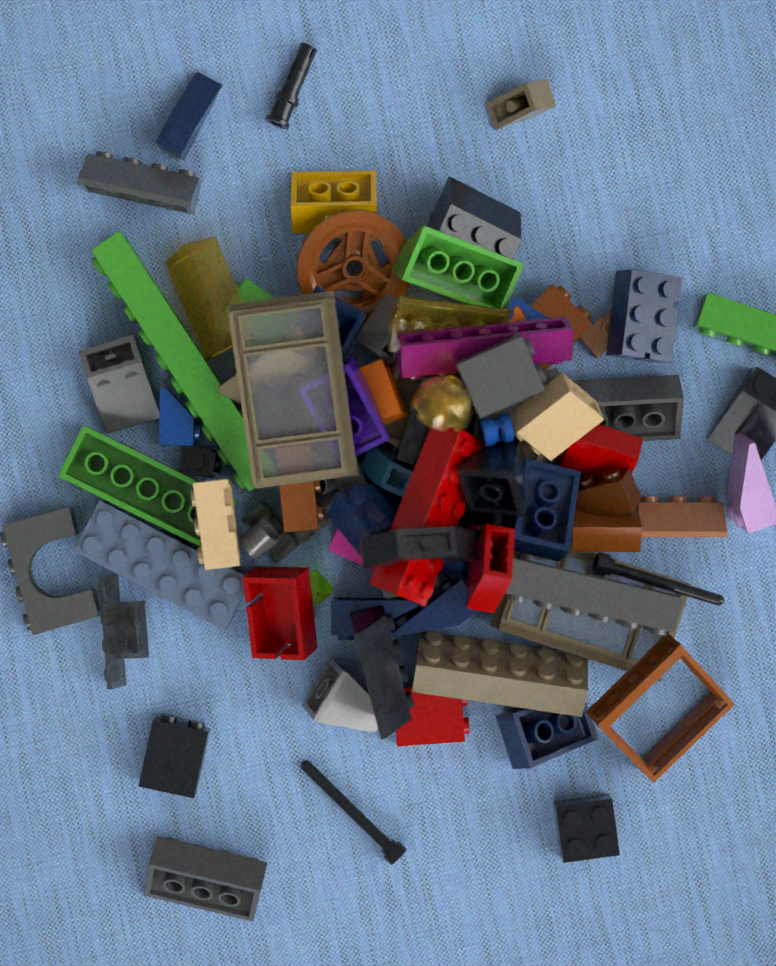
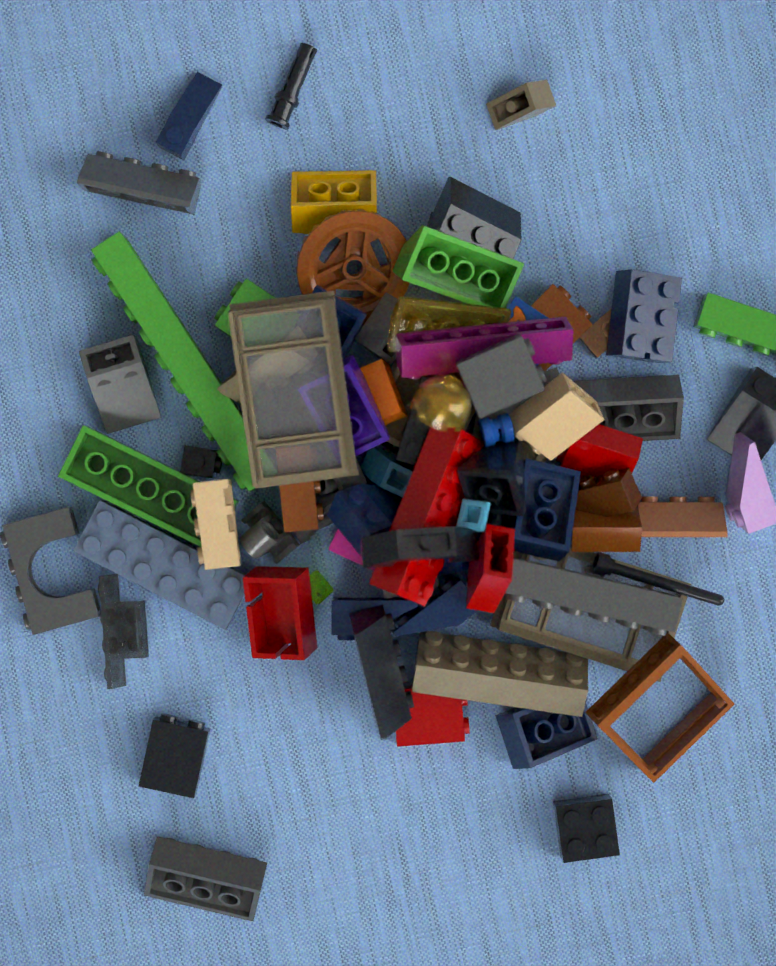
(176, 422): blue slope -> none
(205, 292): clear yellow slope -> none
(340, 701): light grey slope -> none
(391, 850): black piece -> none
(473, 515): none -> medium azure slope

